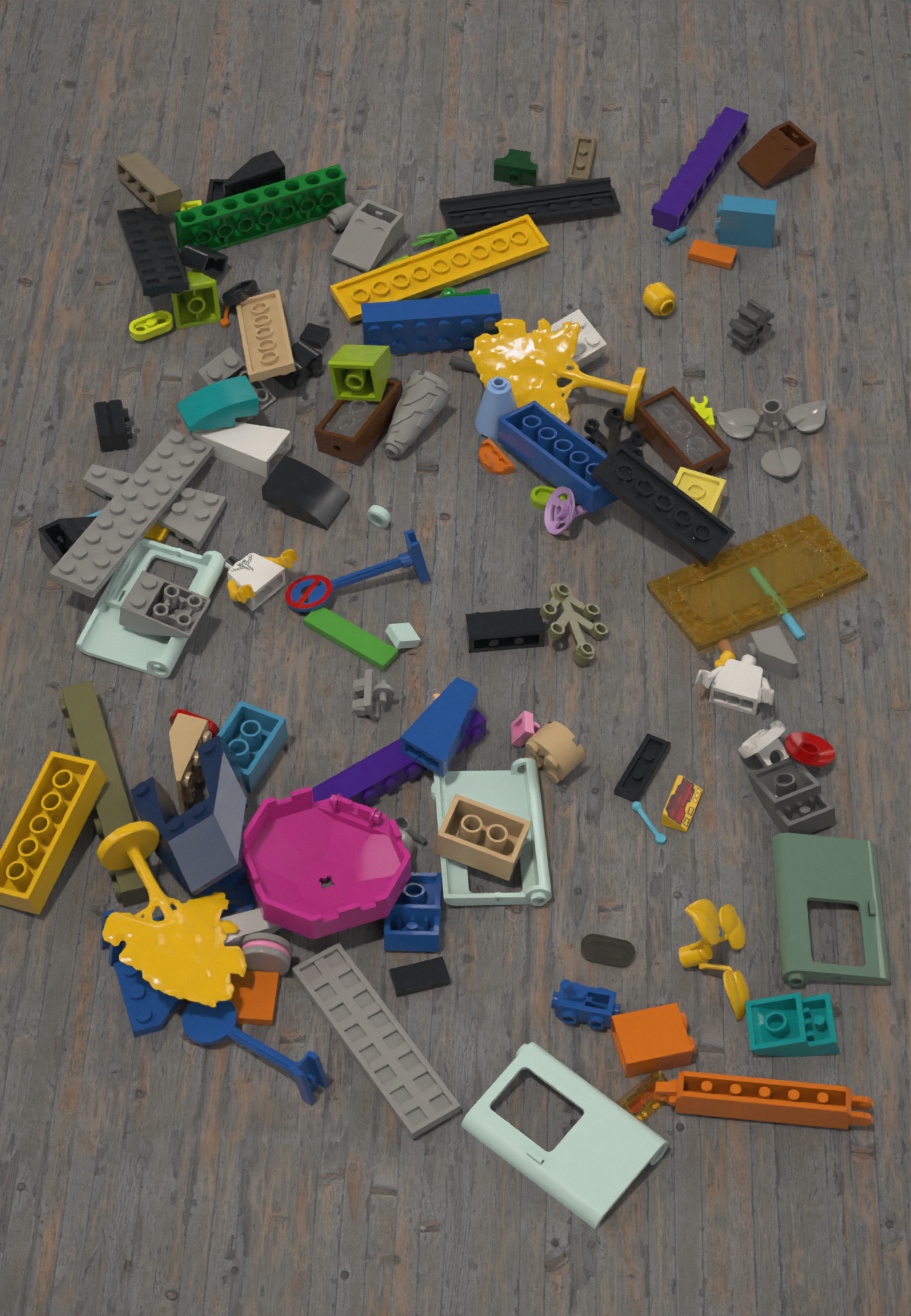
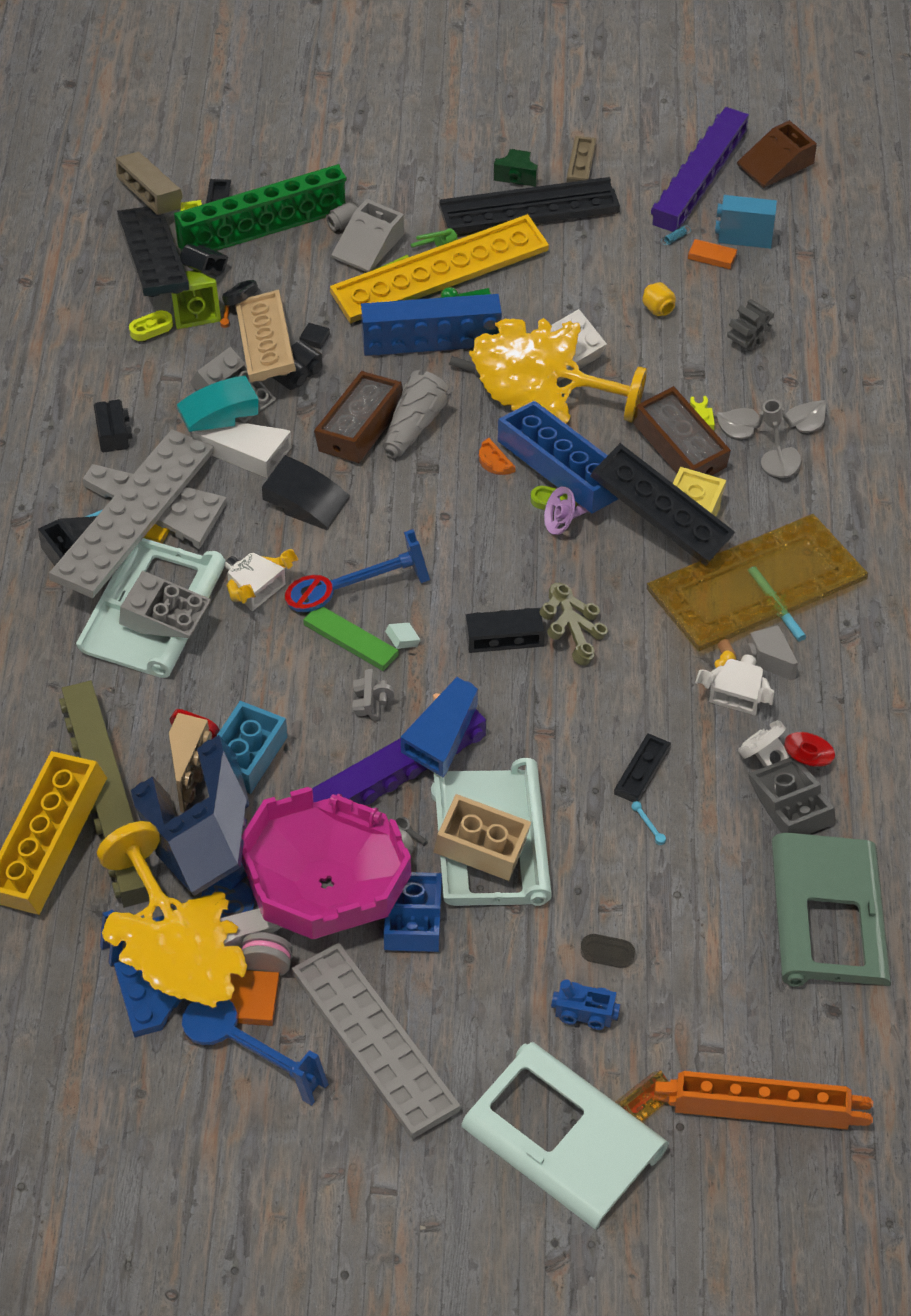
(256, 173): black slope -> none
(360, 372): lime slope -> none
(378, 516): light aqua tile -> none
(419, 976): black tile -> none
(496, 402): light blue cone -> none
(523, 728): bright pink tile -> none
(555, 750): tan brick -> none
(614, 420): black plant -> none
(652, 1040): orange brick -> none
(681, 804): slope -> none
(707, 921): yellow plant -> none
(792, 1026): teal slope -> none

